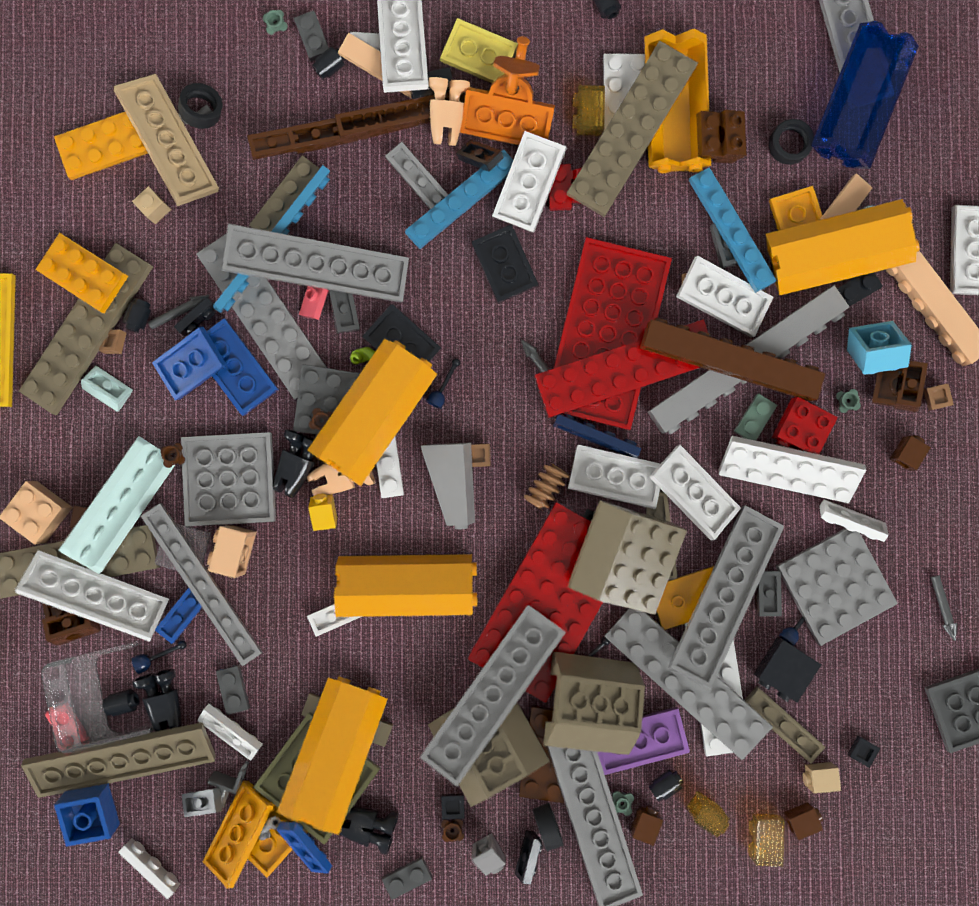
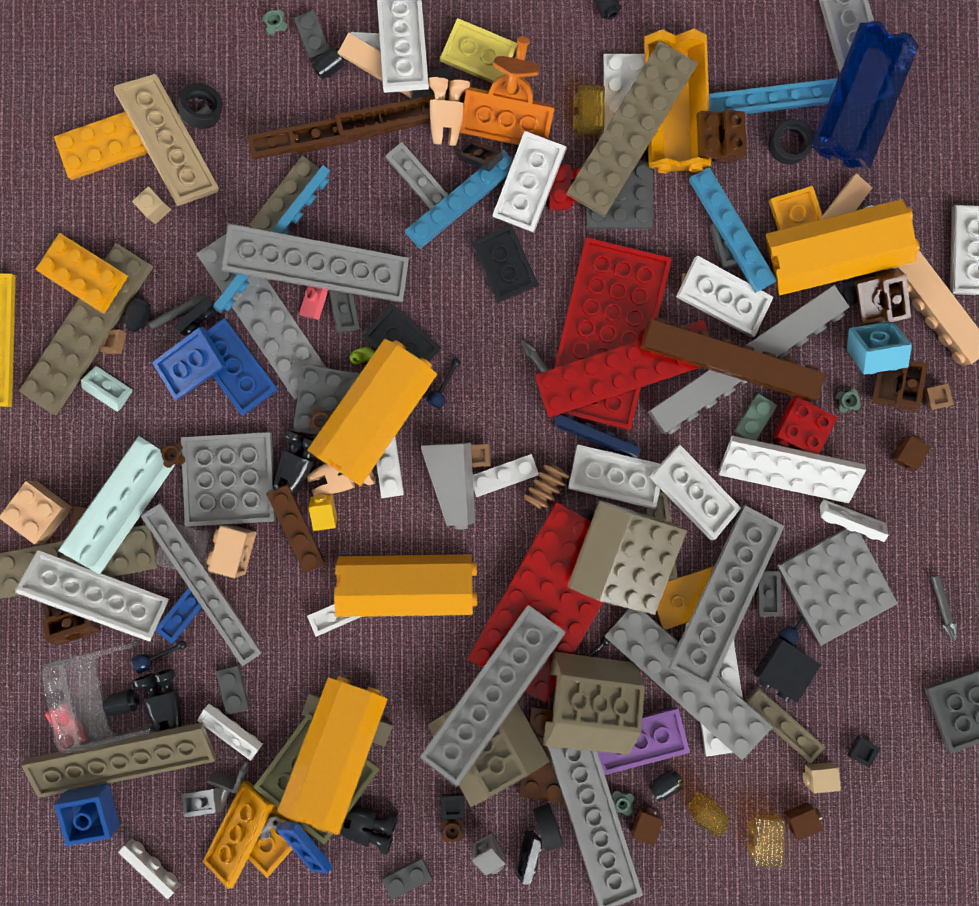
(295, 528): none -> reddish brown plate
(504, 475): none -> white plate
(632, 206): none -> dark grey plate
(774, 97): none -> dark azure plate
(883, 297): none -> reddish brown brick

